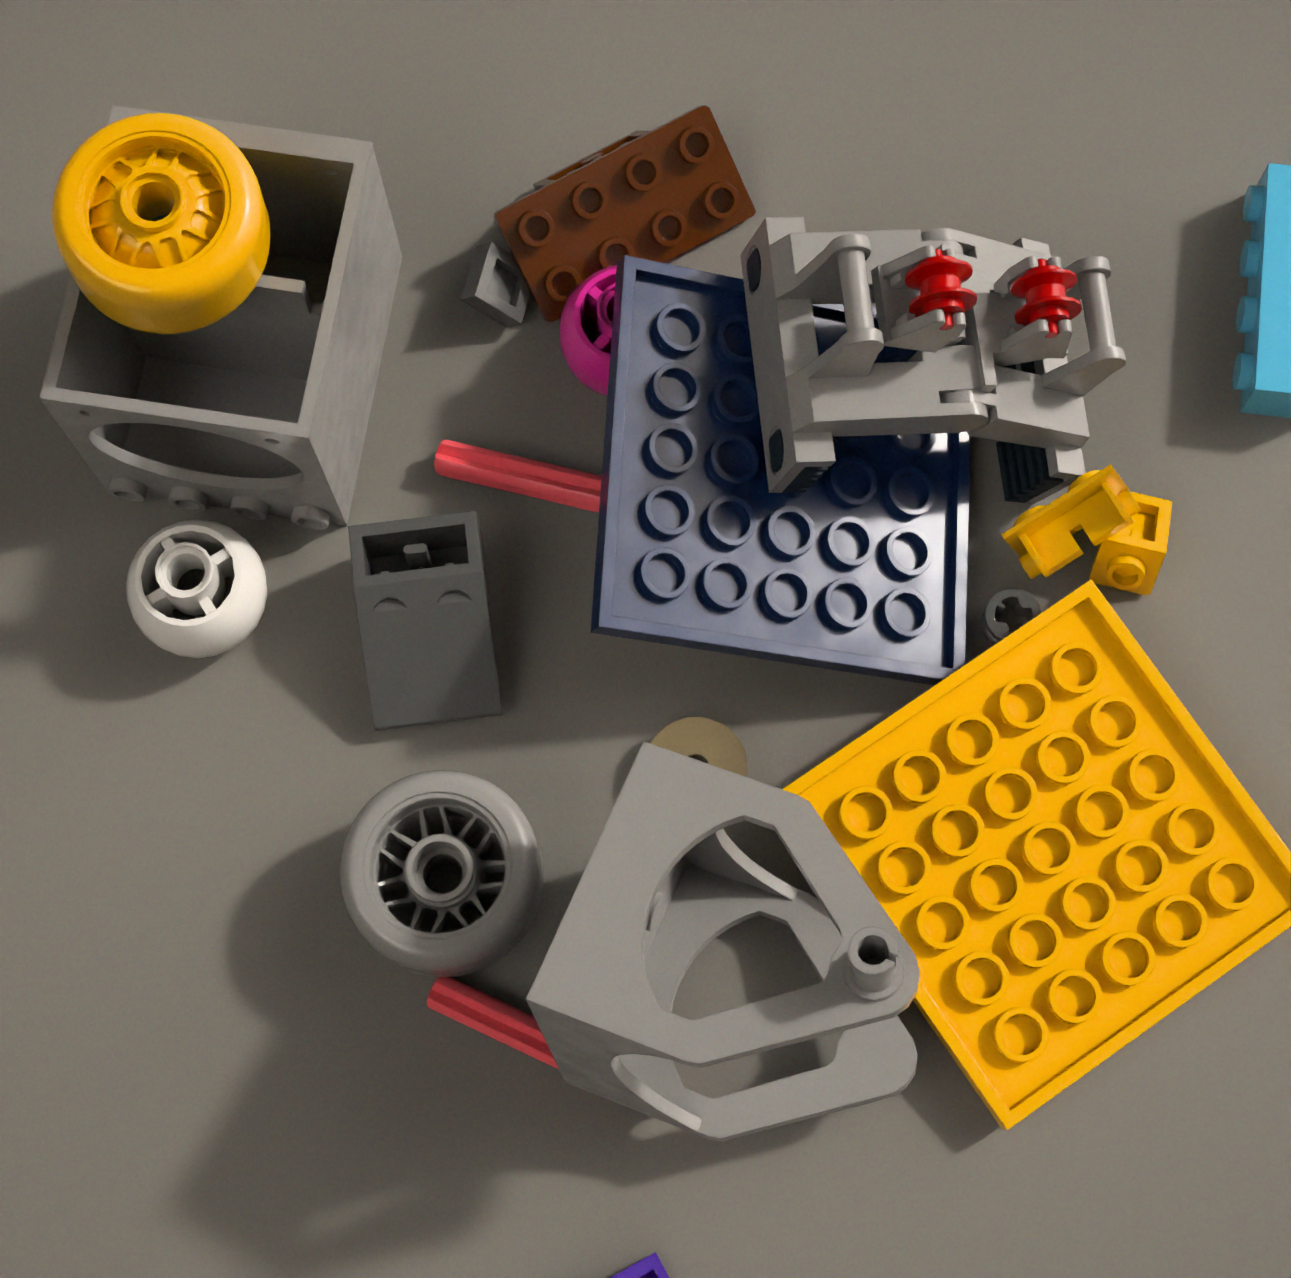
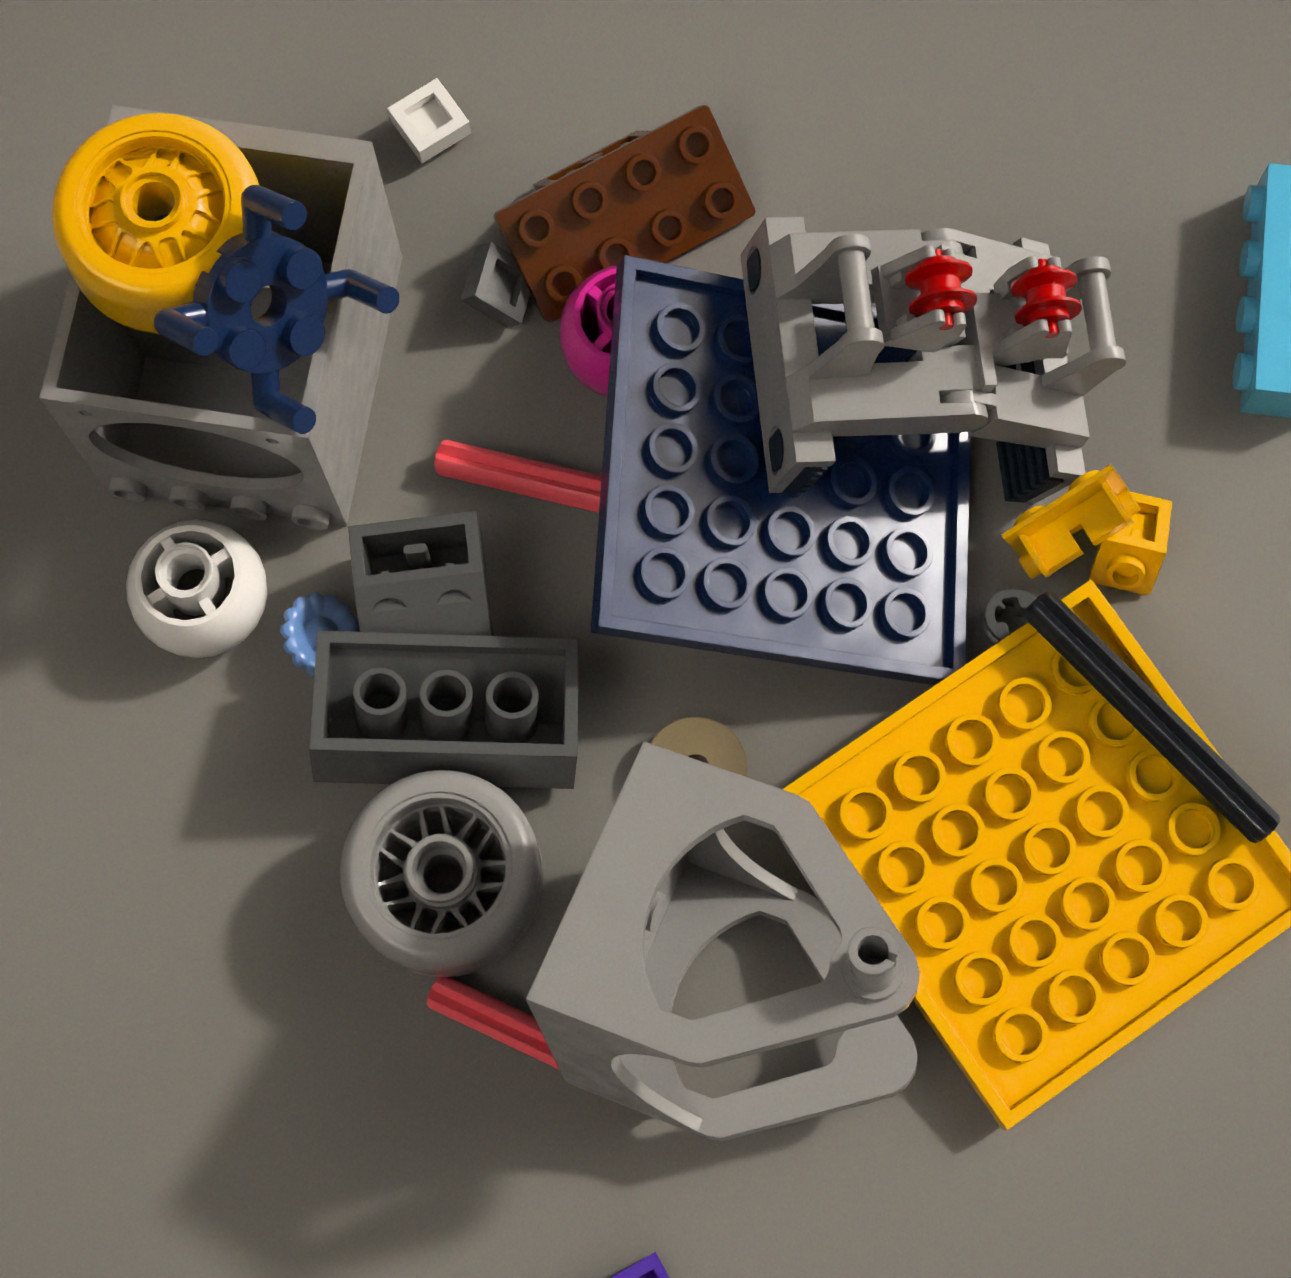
(292, 325): none -> dark blue plate
(307, 618): none -> medium blue piece
(429, 120): none -> white plate
(445, 704): none -> dark grey slope
(1152, 717): none -> black axle

